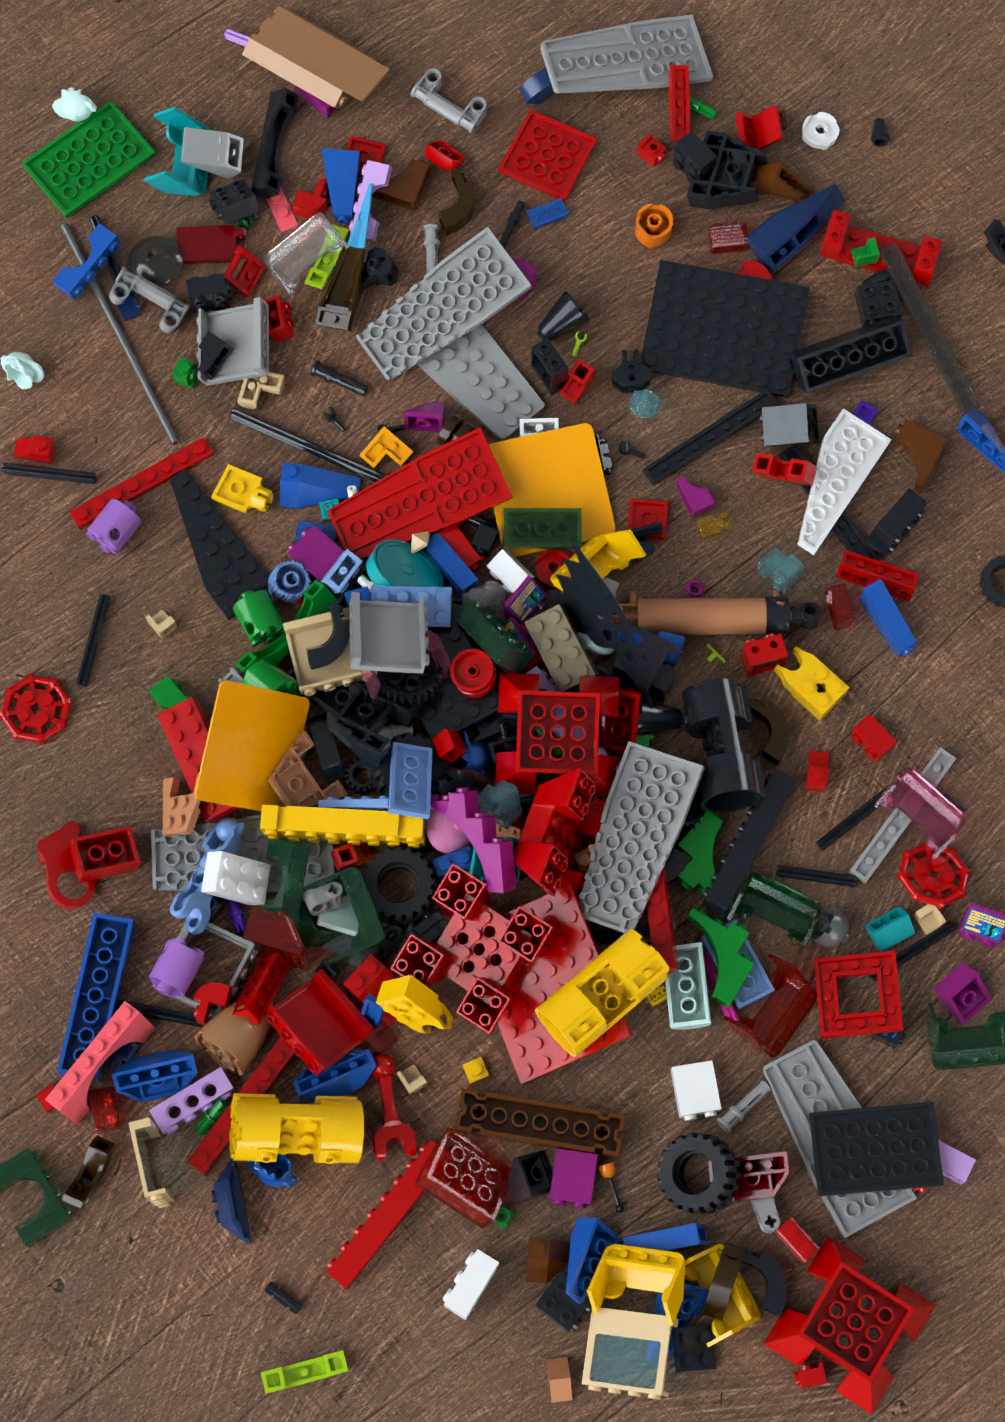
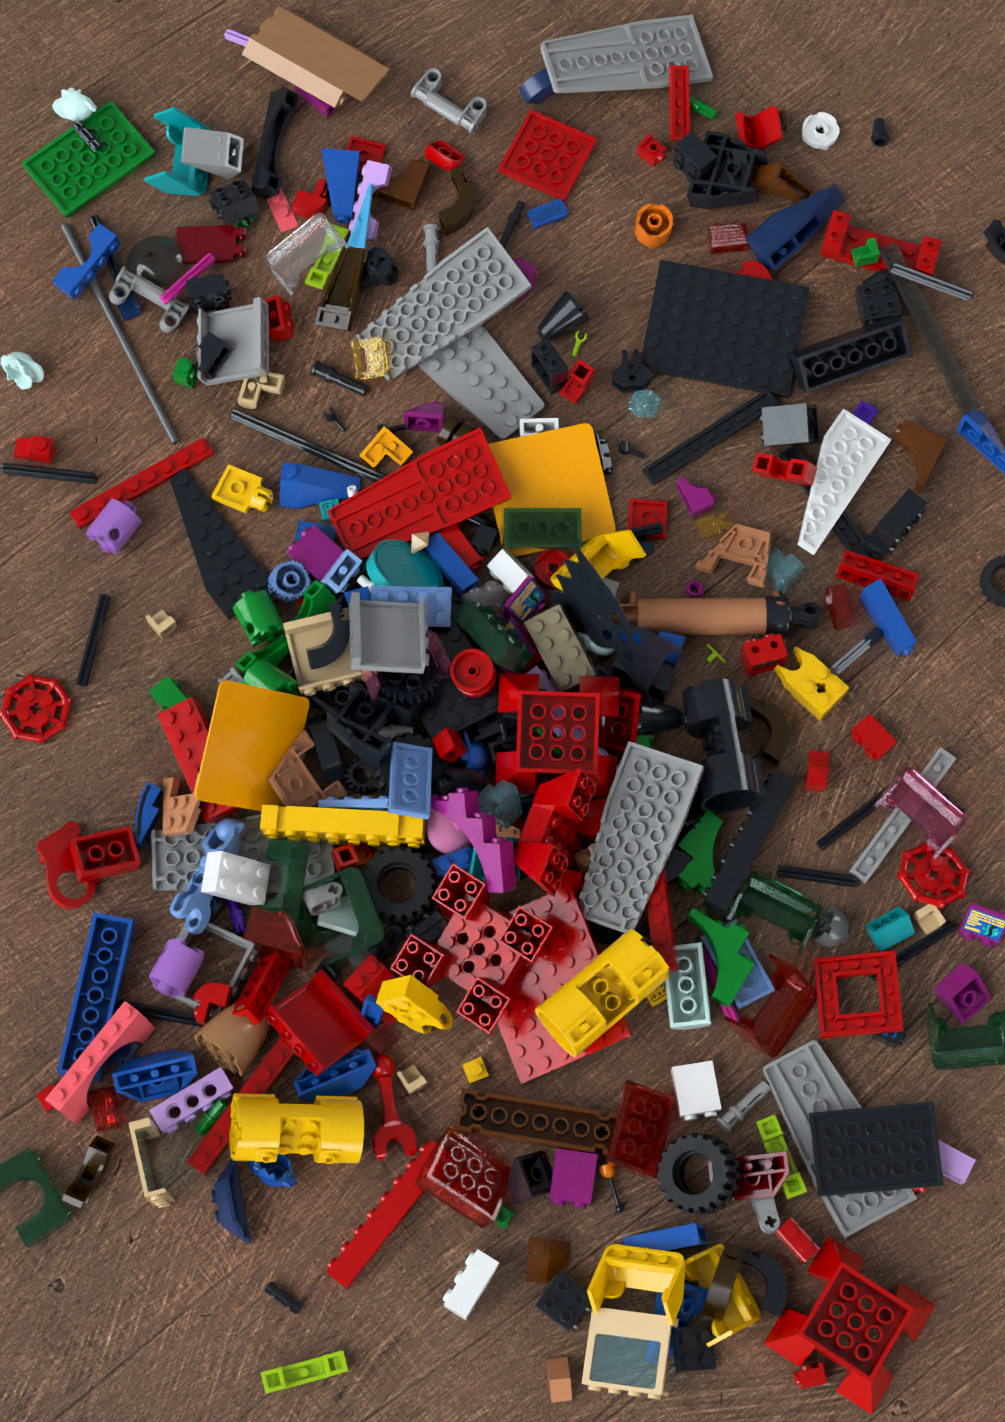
(87, 136): none -> black axle
(147, 813): none -> blue slope
(181, 284): none -> dark pink axle
(248, 274): red plate -> none
(375, 357): none -> clear yellow plate
(587, 1246): blue wedge -> none
(641, 1130): none -> clear red slope
(742, 546): none -> nougat wing
(774, 1142): none -> lime slope
(856, 651): none -> black axle
(930, 281): none -> axle

